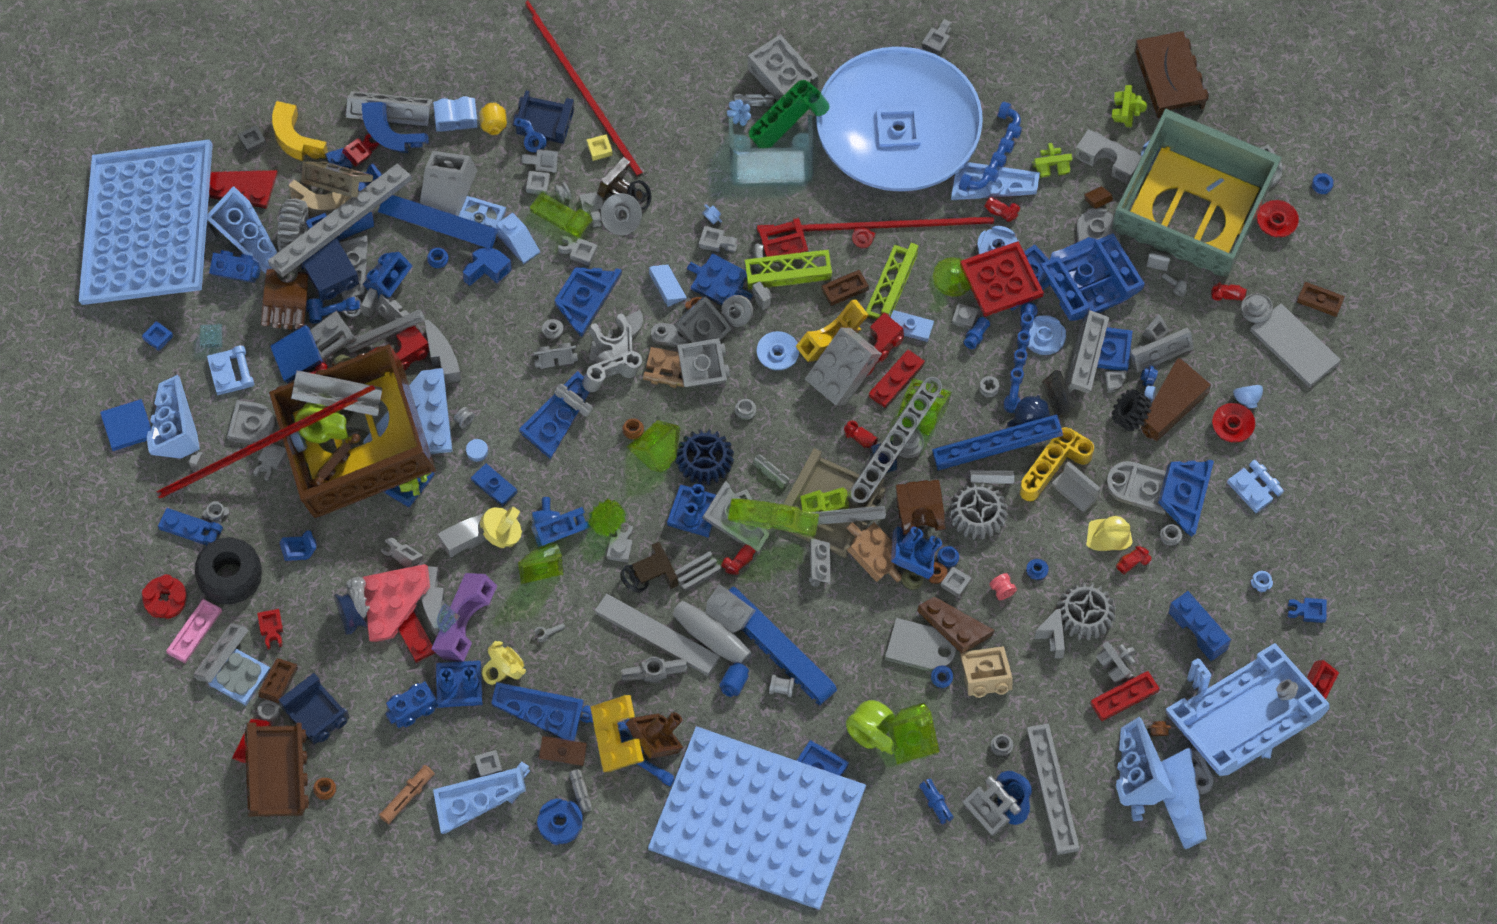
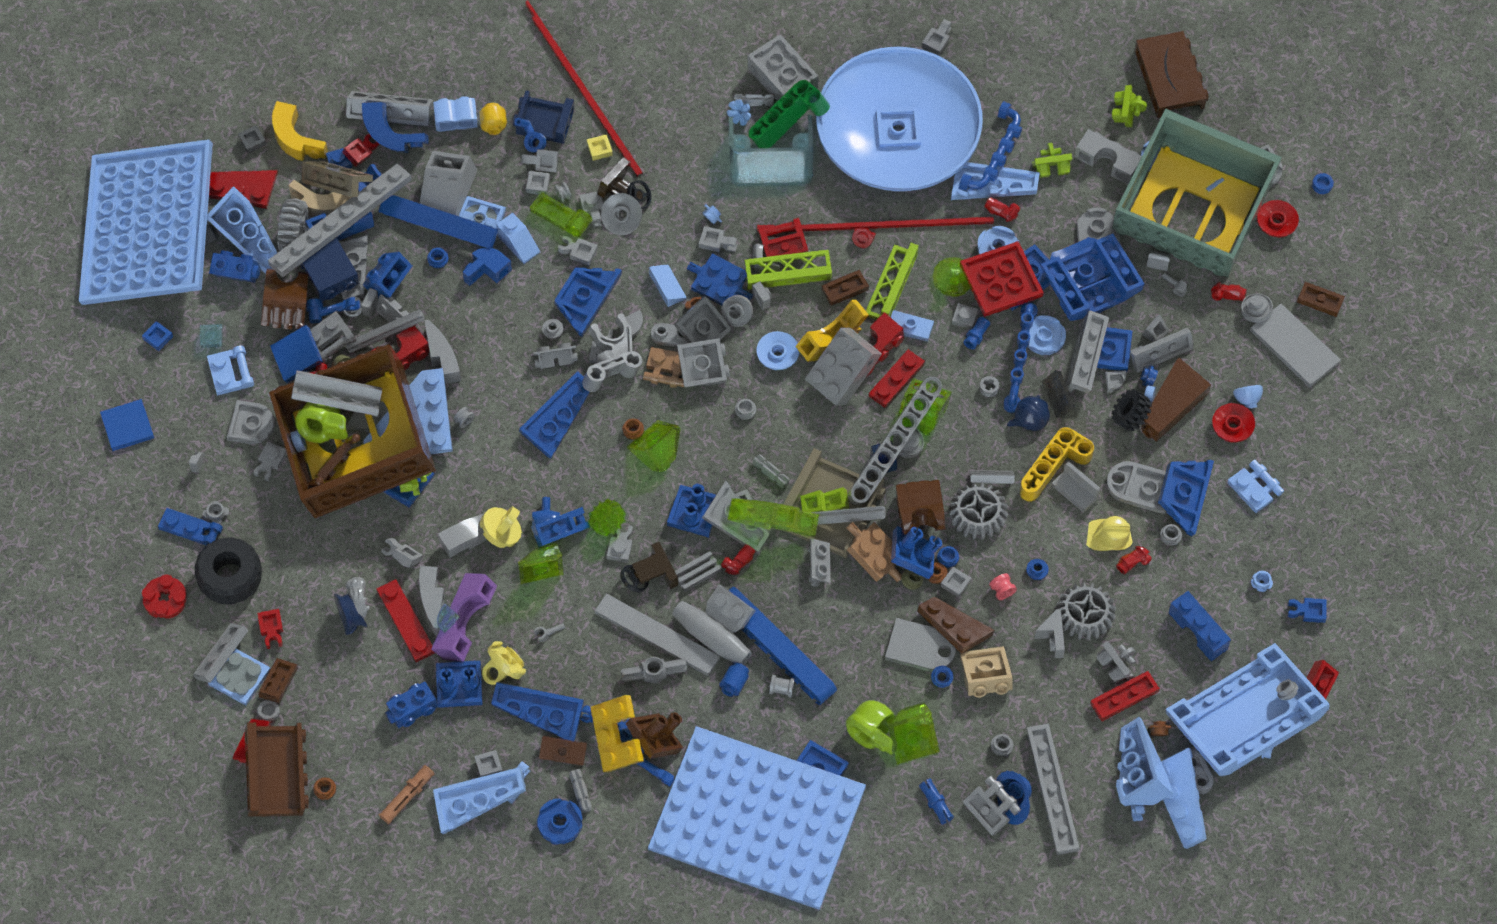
(172, 425): light blue wedge -> none
(194, 631): bright pink tile -> none
(264, 442): red piece -> none
(298, 547): blue bracket -> none
(314, 708): dark blue panel -> none
(393, 598): coral plate -> none
(477, 450): light blue tile -> none
(494, 484): blue plate -> none
(573, 400): light grey axle -> none
(704, 445): dark blue gear -> none
(861, 435): red arm -> none
(997, 442): blue tile -> none
(1098, 197): reddish brown tile -> none
(1197, 673): light blue tile -> none

